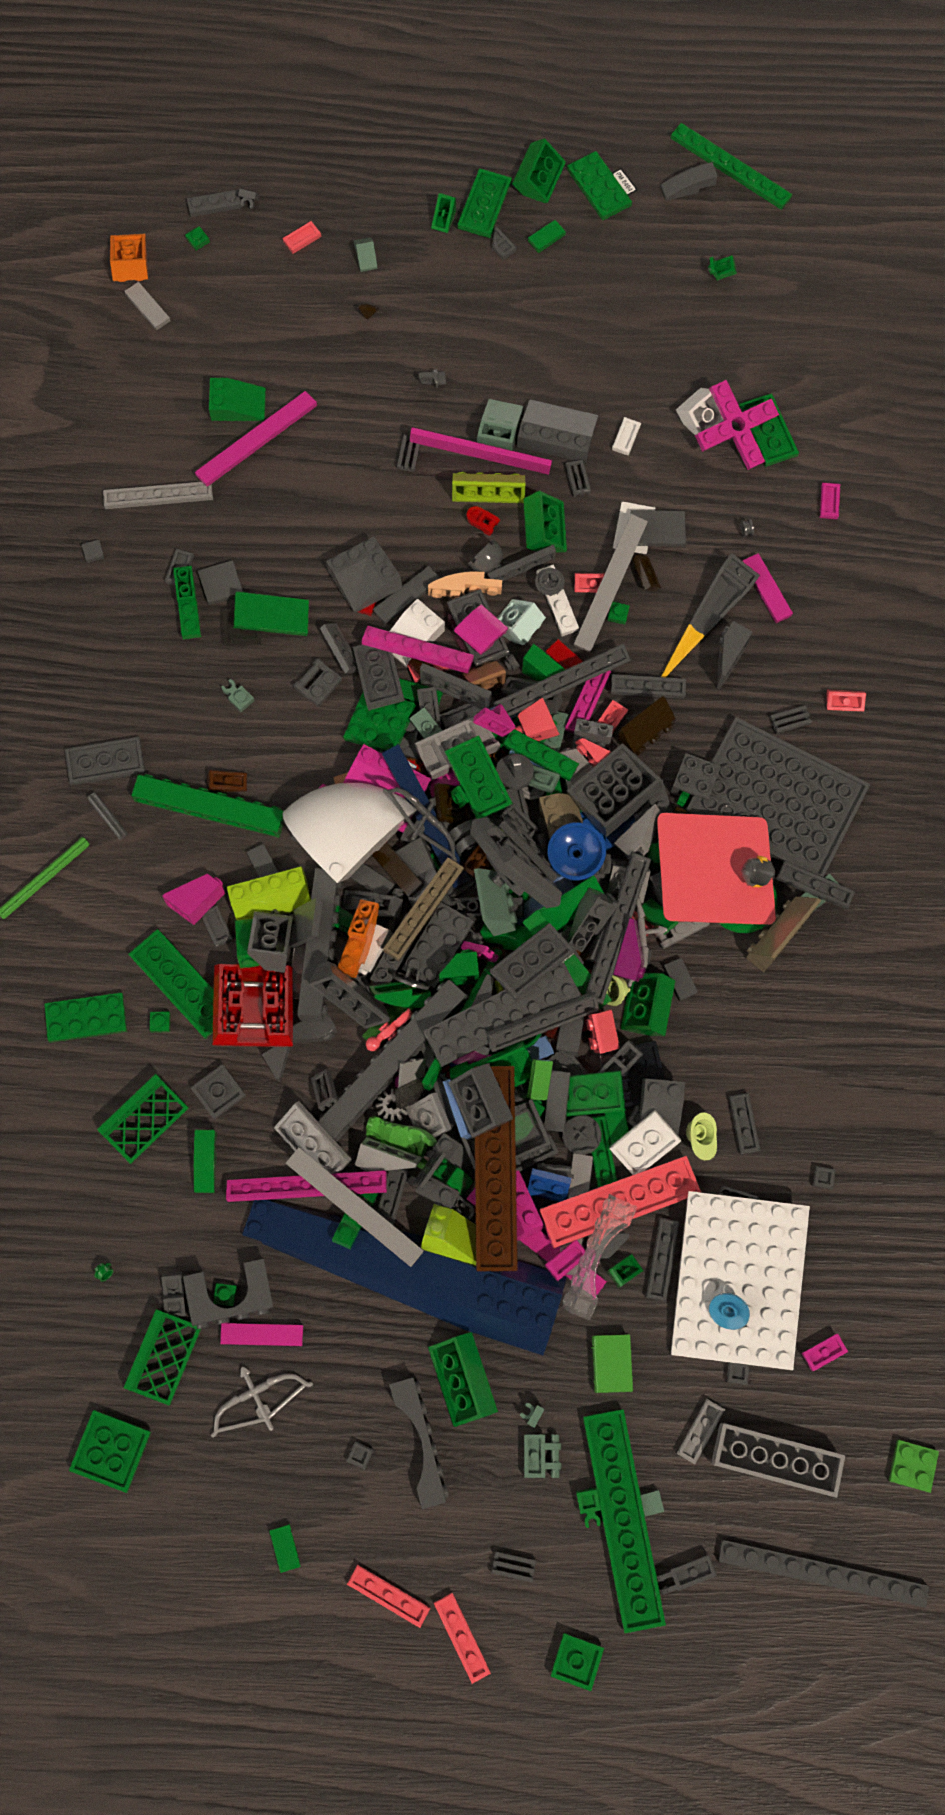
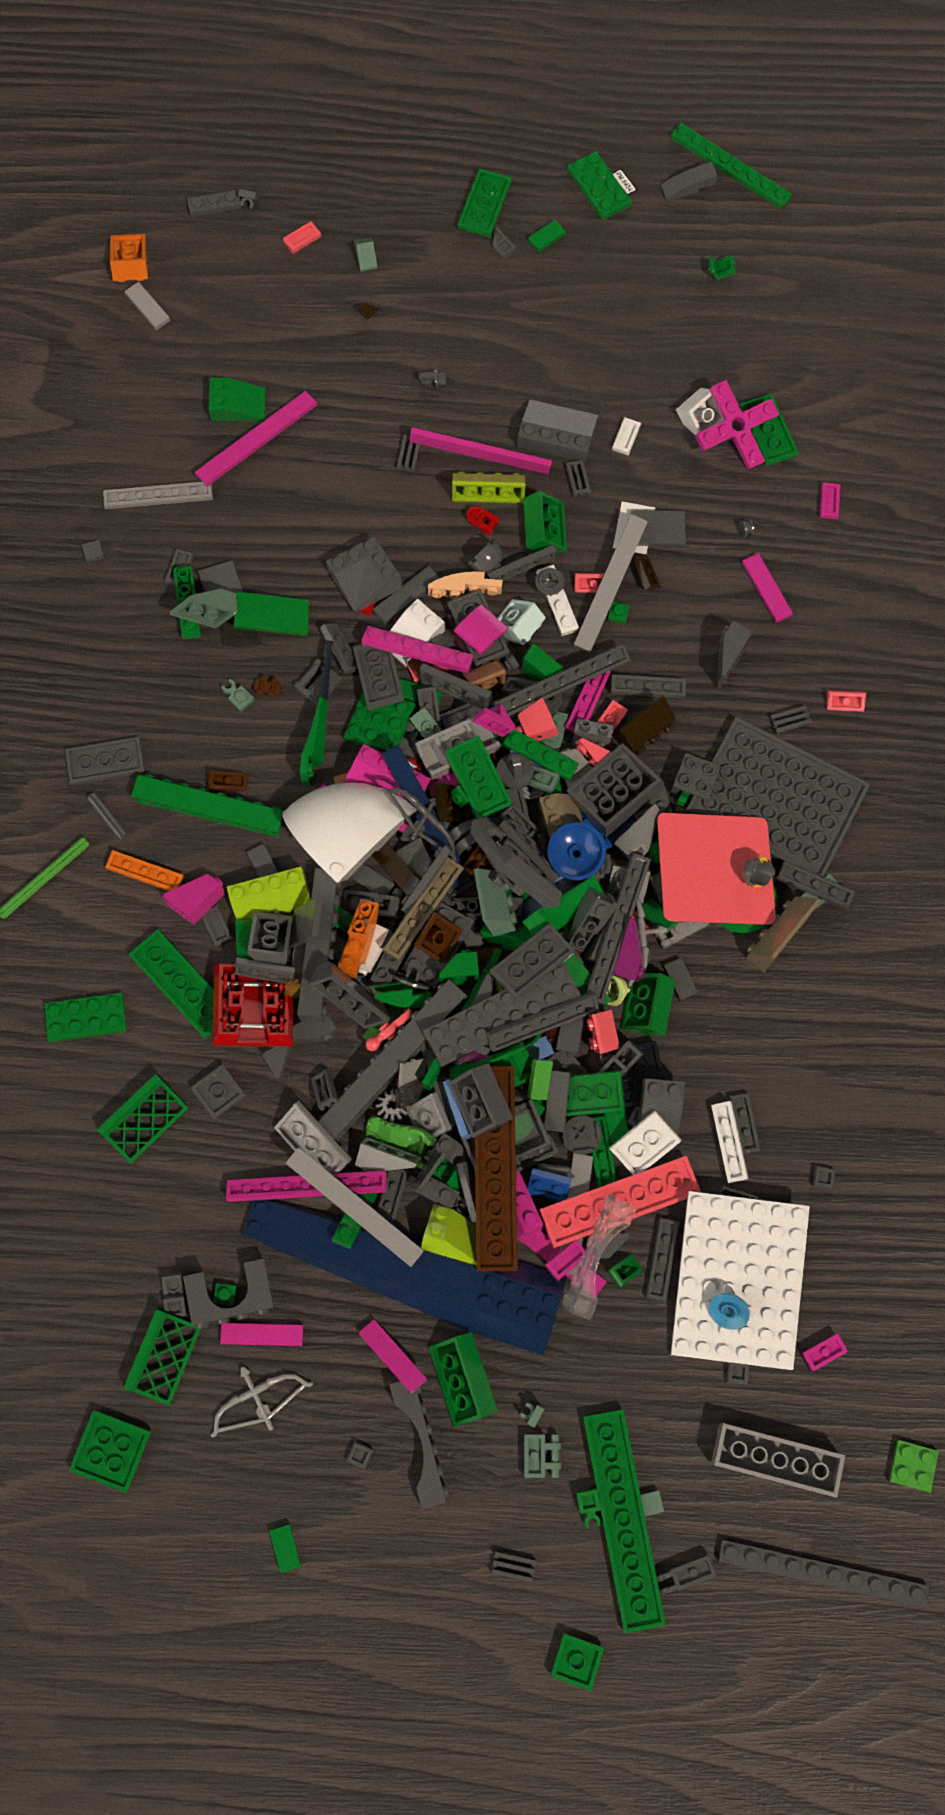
(103, 1271): green plate -> none
(143, 871): none -> orange plate
(160, 1022): green plate -> none
(197, 238): green plate -> none
(205, 1161): green slope -> none
(208, 608): none -> sand green slope
(264, 971): none -> dark grey tile
(270, 688): none -> reddish brown piece
(291, 987): none -> clear yellow plate
(314, 748): none -> green plate
(388, 1596): coral tile -> none
(392, 1356): none -> dark pink tile
(430, 871): none -> dark grey plate
(438, 938): none -> reddish brown slope
(442, 641): none -> dark grey tile
(444, 212): green slope -> none
(462, 1638): coral tile -> none
(467, 1178): none -> dark grey tile
(482, 951): dark pink tile -> none
(499, 424): sand green slope -> none
(539, 171): green slope -> none
(563, 655): red tile -> none
(612, 1363): bright green piece -> none
(700, 1431): light grey tile -> none
(703, 1136): yellowish green piece -> none
(726, 589): dark grey plate -> none
(729, 1142): none -> white plate

